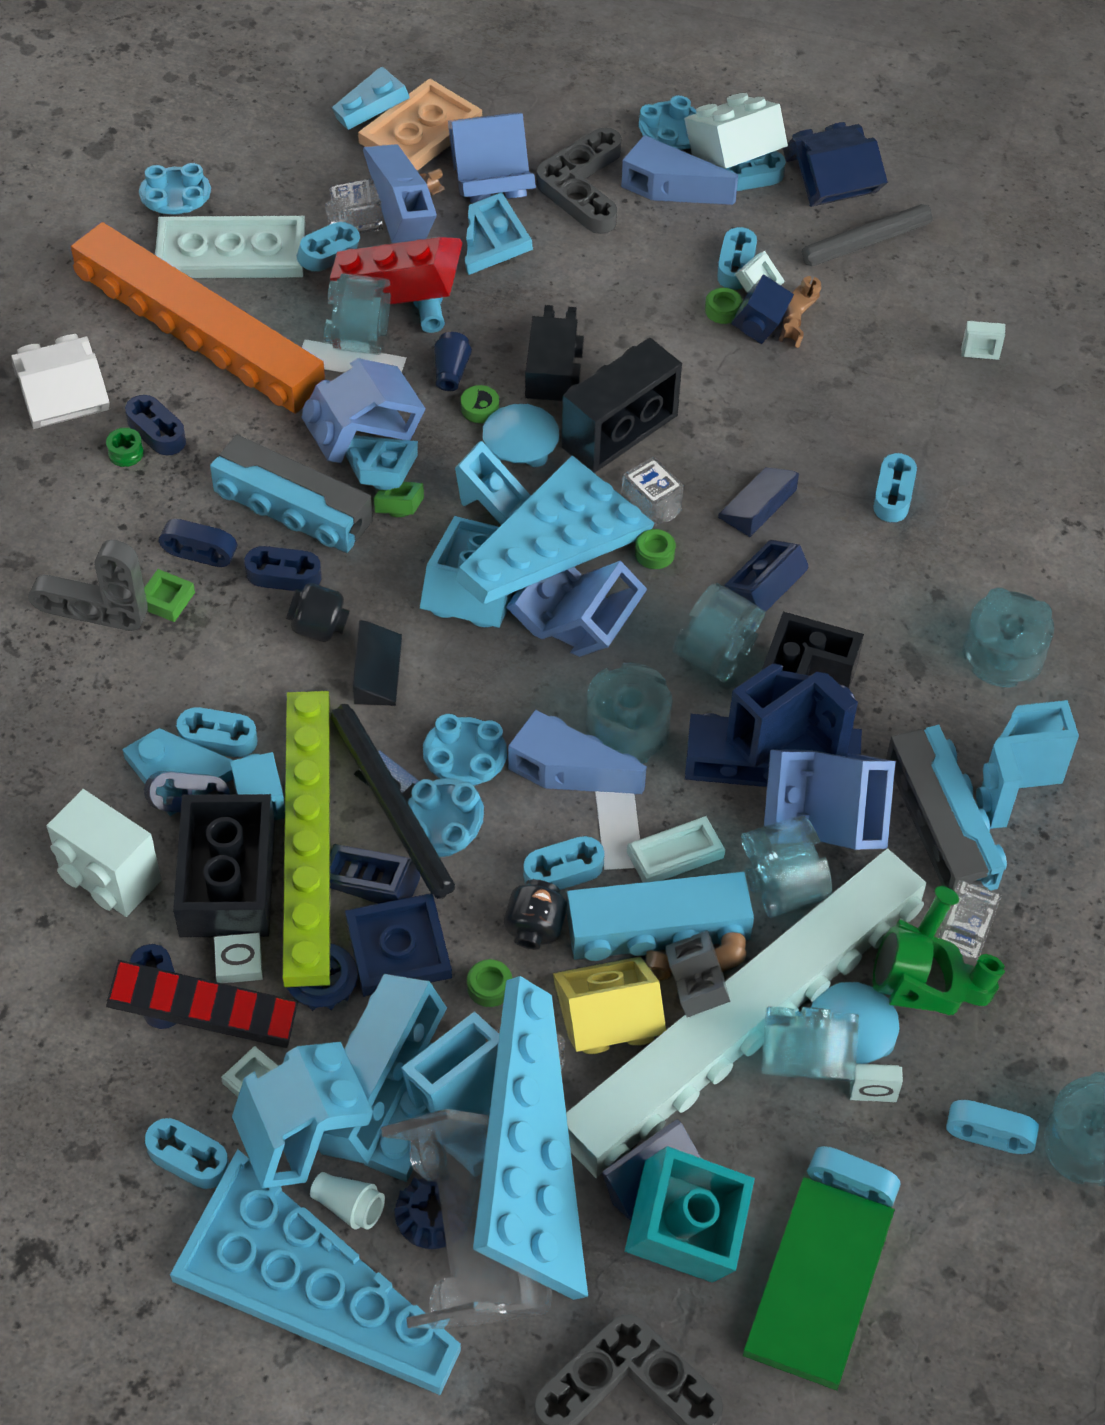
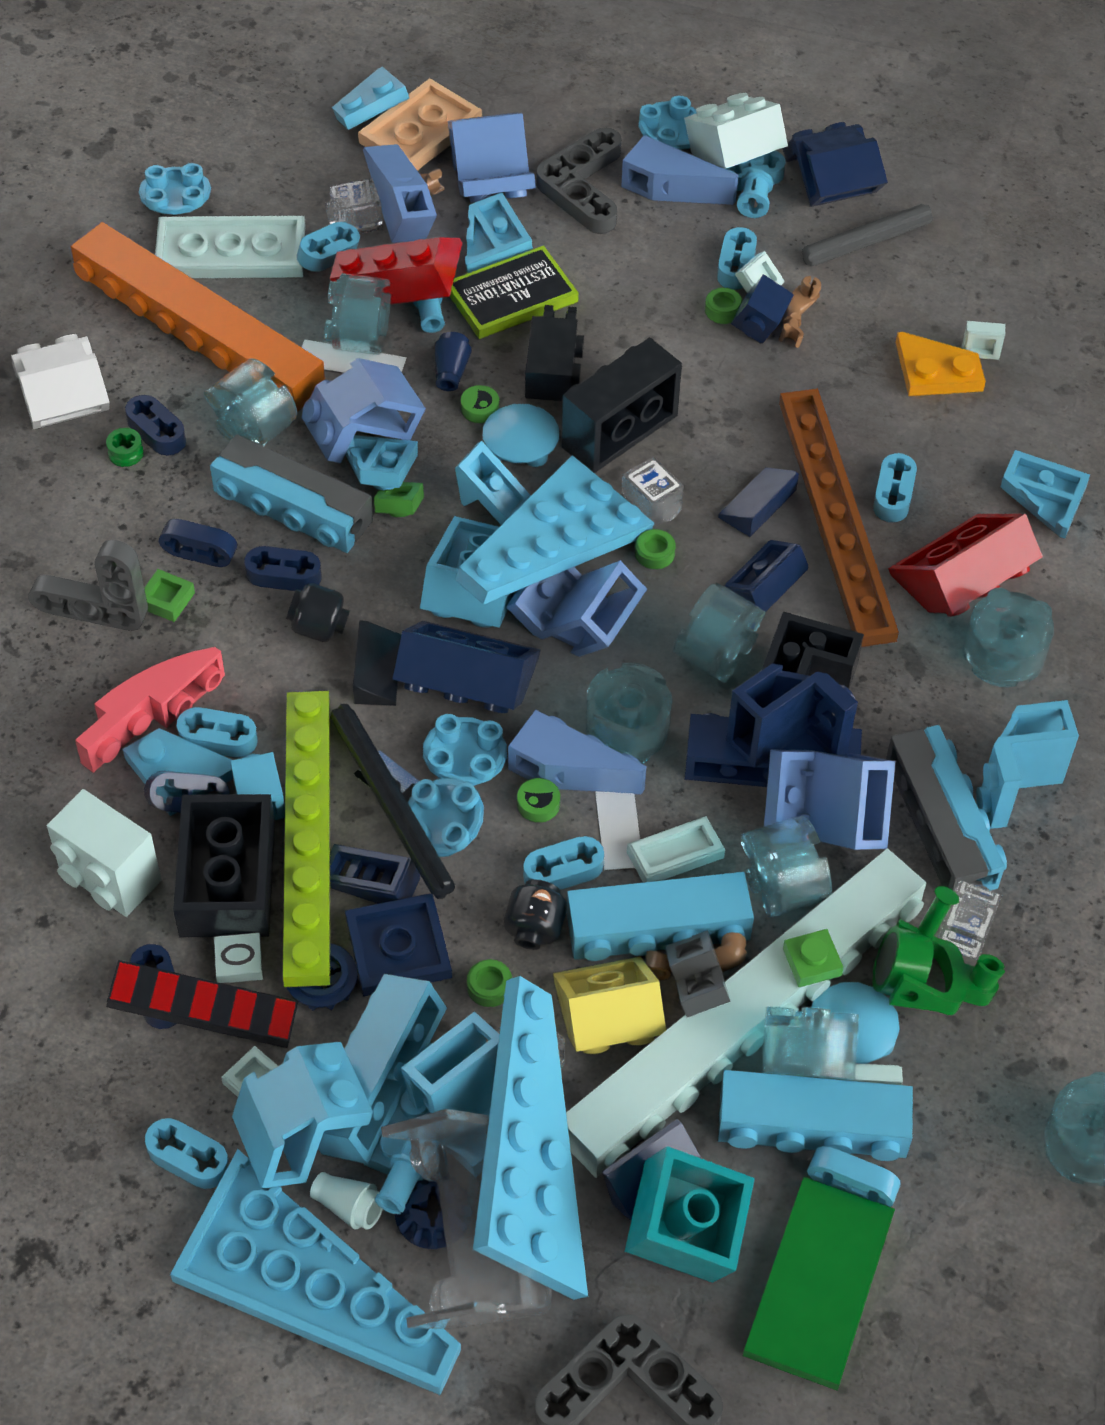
(151, 695): none -> coral slope
(251, 403): none -> clear light blue brick
(399, 1182): none -> medium azure axle
(465, 666): none -> dark blue slope
(512, 291): none -> tile
(538, 800): none -> bright green tile
(760, 191): none -> medium azure bush
(813, 958): none -> bright green plate
(815, 1113): none -> medium azure brick
(838, 517): none -> dark orange plate
(938, 367): none -> light orange wing
(968, 562): none -> red slope
(992, 1127): medium azure beam -> none
(1045, 489): none -> medium azure wing

